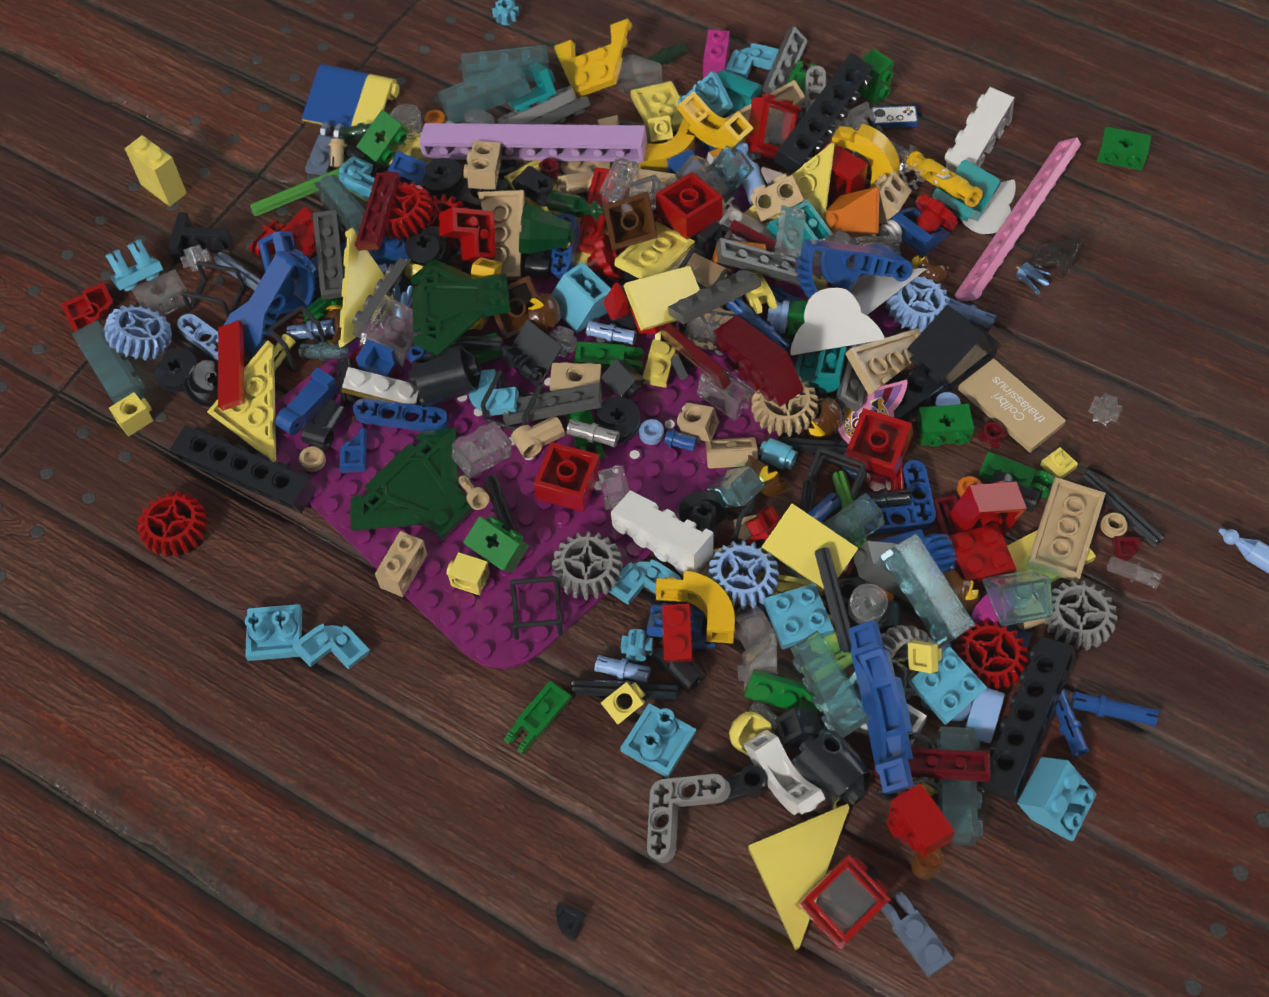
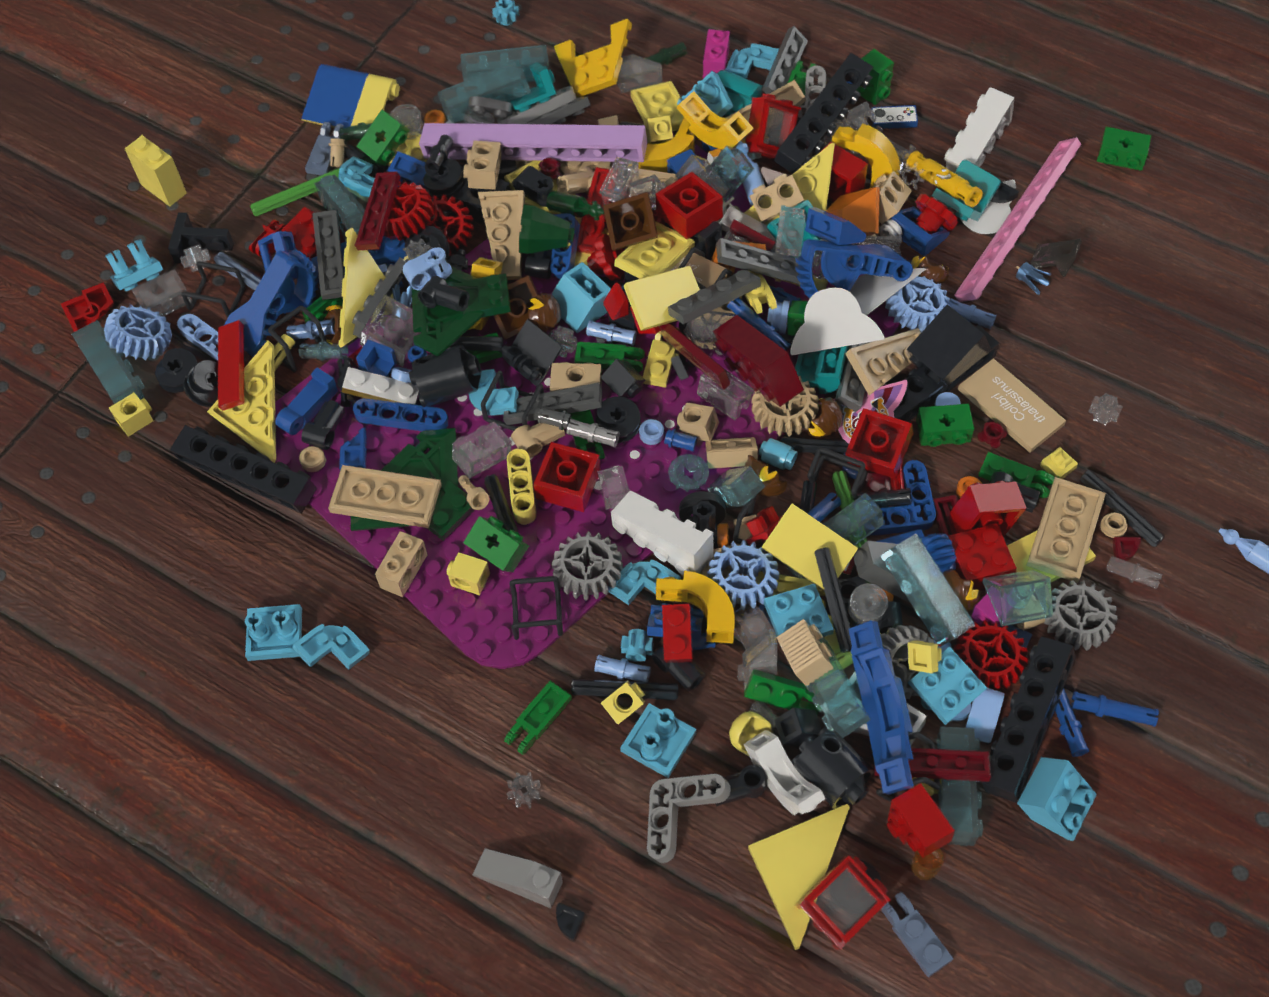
(177, 529): red gear -> none
(385, 496): none -> tan tile
(401, 374): none -> light blue tile
(415, 249): none -> clear gear
(424, 267): none -> light blue piece
(435, 160): none -> black pin
(438, 292): none -> black piece
(474, 228): red brick -> none
(482, 105): none -> flat silver plate
(519, 876): none -> light grey slope
(521, 496): none -> light yellow beam
(523, 781): none -> clear gear
(556, 418): none -> dark grey pin
(692, 464): none -> clear light blue gear
(723, 534): none -> orange tile
(805, 652): none -> tan brick
(832, 228): none -> blue tile
(1004, 194): none -> black tile

